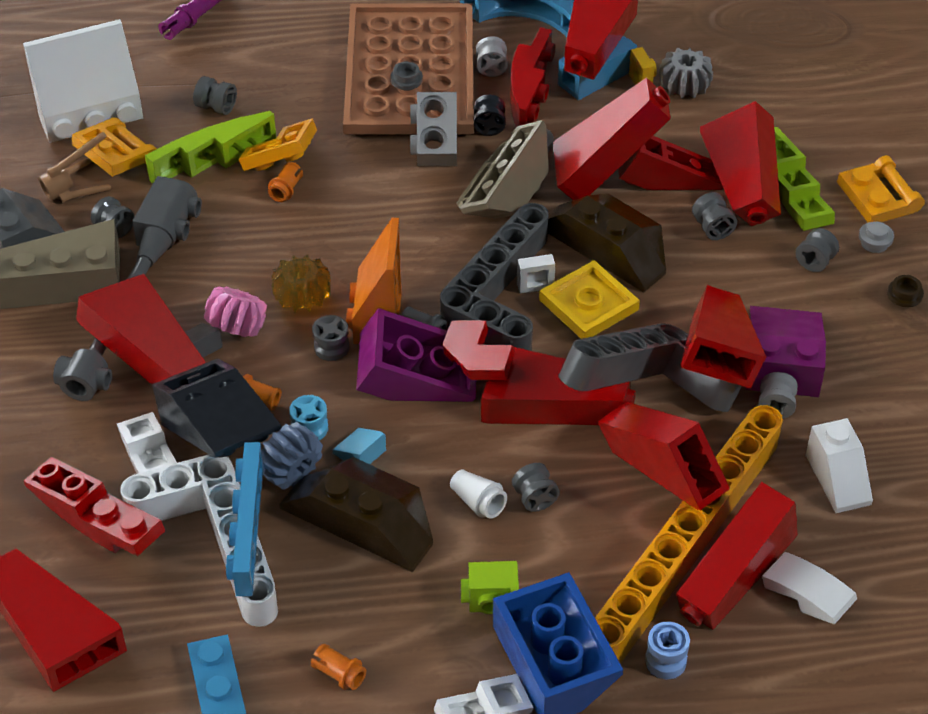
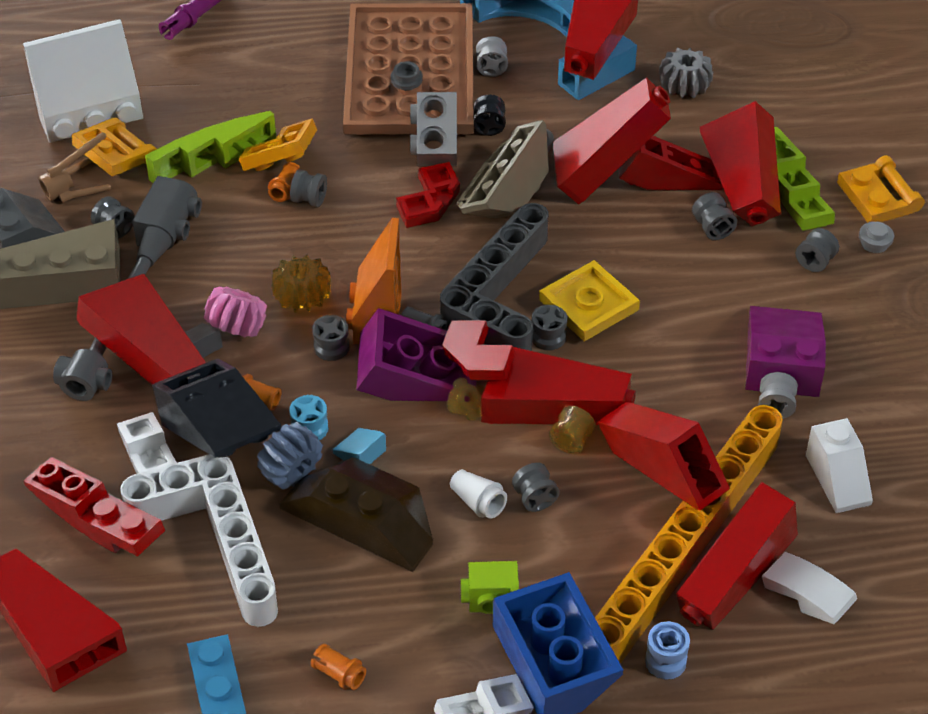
(215, 95): dark grey wheel -> none
(244, 532): dark azure plate -> none
(308, 188): none -> dark grey wheel
(439, 191): none -> red tile
(456, 401): none -> clear yellow plate
(528, 77): red slope -> none
(535, 273): white plate -> none
(549, 327): none -> dark grey wheel
(572, 430): none -> clear yellow wheel
(613, 237): dark brown wedge -> none
(641, 66): yellow plate -> none
(641, 354): dark grey beam -> none
(723, 340): red slope -> none
(905, 291): dark brown plate -> none

